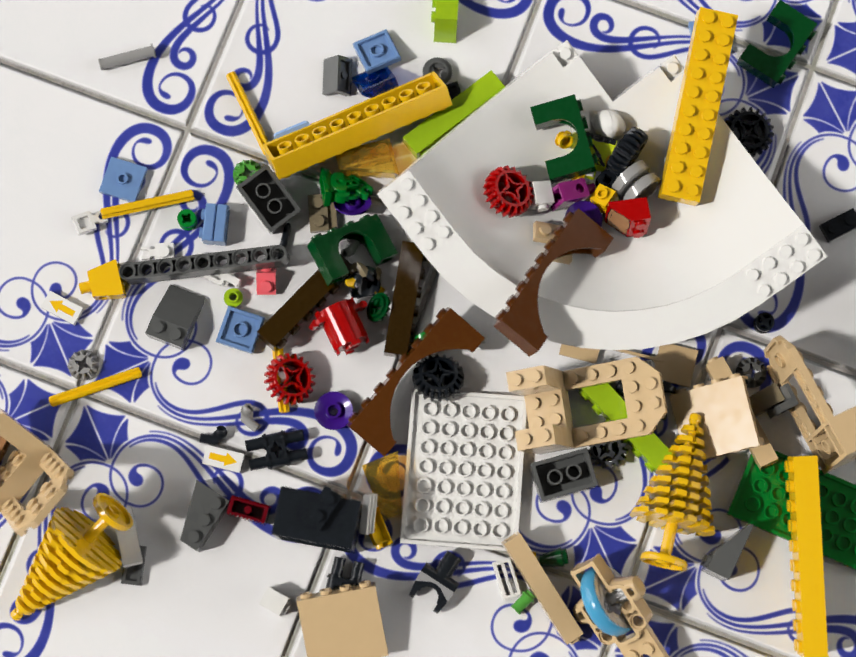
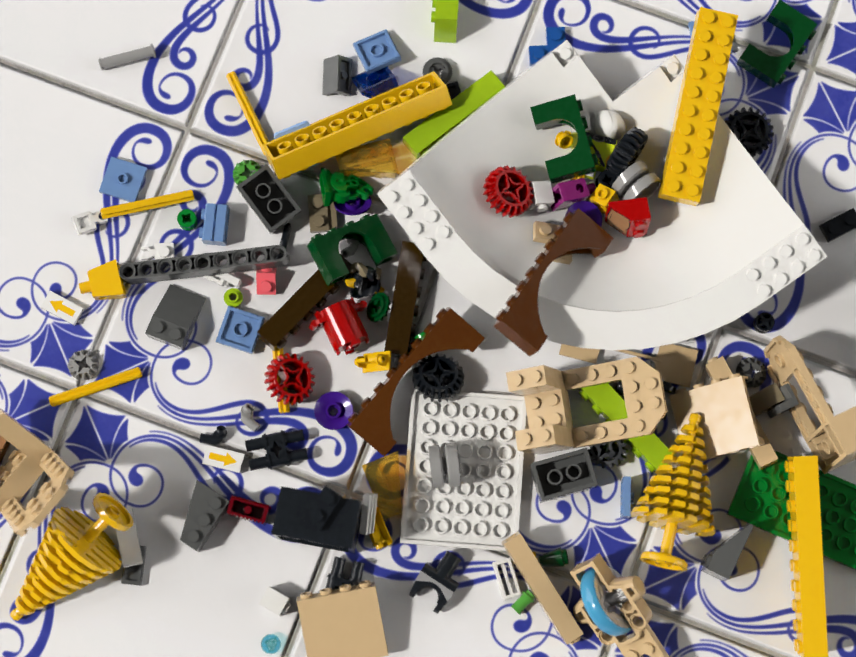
(271, 644): none -> clear light blue tile
(374, 361): none -> yellow hinge
(445, 465): none -> light grey wheel
(554, 37): none -> blue plate
(627, 497): none -> medium blue plate

